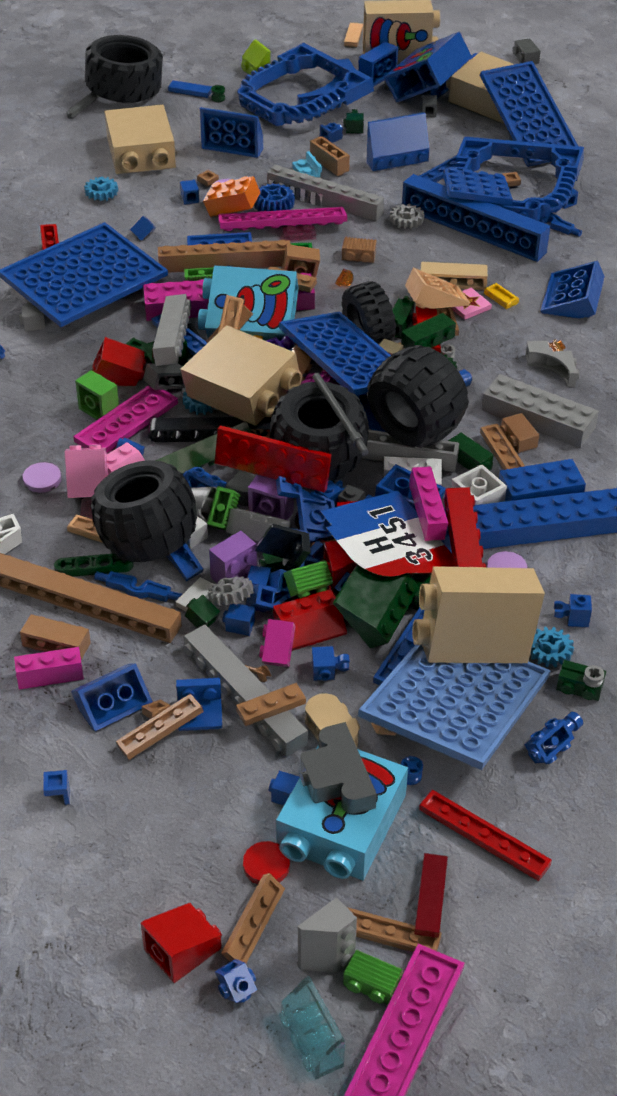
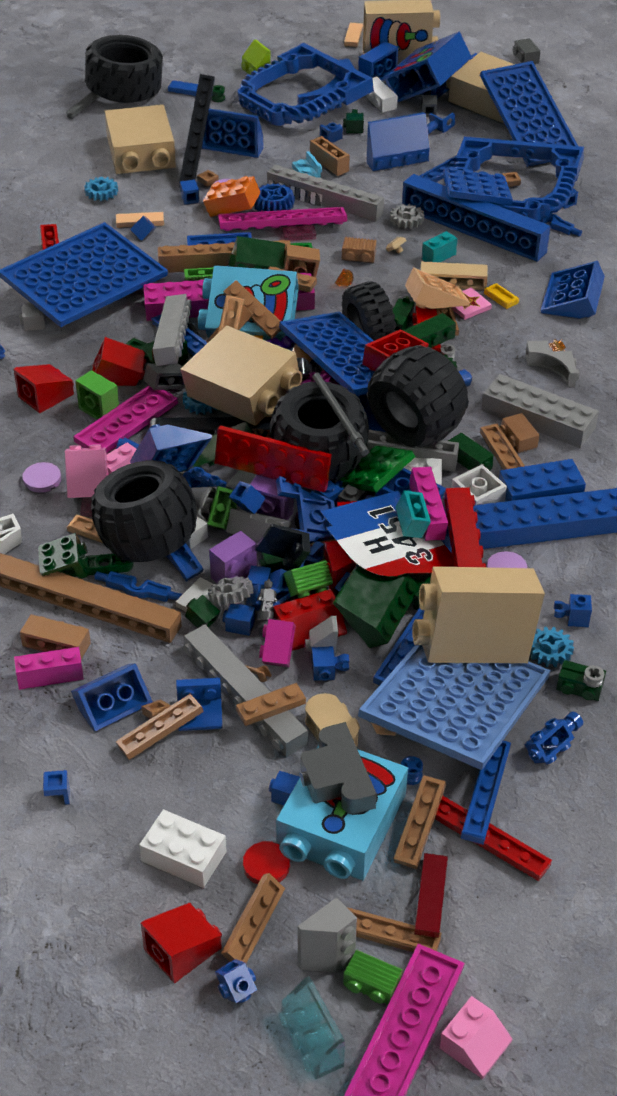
(42, 386): none -> red slope
(63, 554): none -> dark green bracket
(130, 219): none -> light nougat tile
(172, 445): none -> blue slope
(183, 848): none -> white brick
(197, 128): none -> black plate
(247, 497): none -> blue brick
(257, 253): none -> dark green slope
(262, 316): none -> medium nougat plate
(267, 597): none -> dark grey piece
(304, 367): none -> black gear
(322, 636): none -> light grey slope
(378, 468): none -> green plate
(382, 96): none -> white brick
(384, 347): none -> red slope
(395, 244): none -> tan piece
(412, 514): none -> teal brick
(419, 822): none -> medium nougat plate
(439, 123): none -> blue bracket
(439, 248): none -> teal brick
(475, 1037): none -> bright pink slope
(485, 795): none -> blue tile

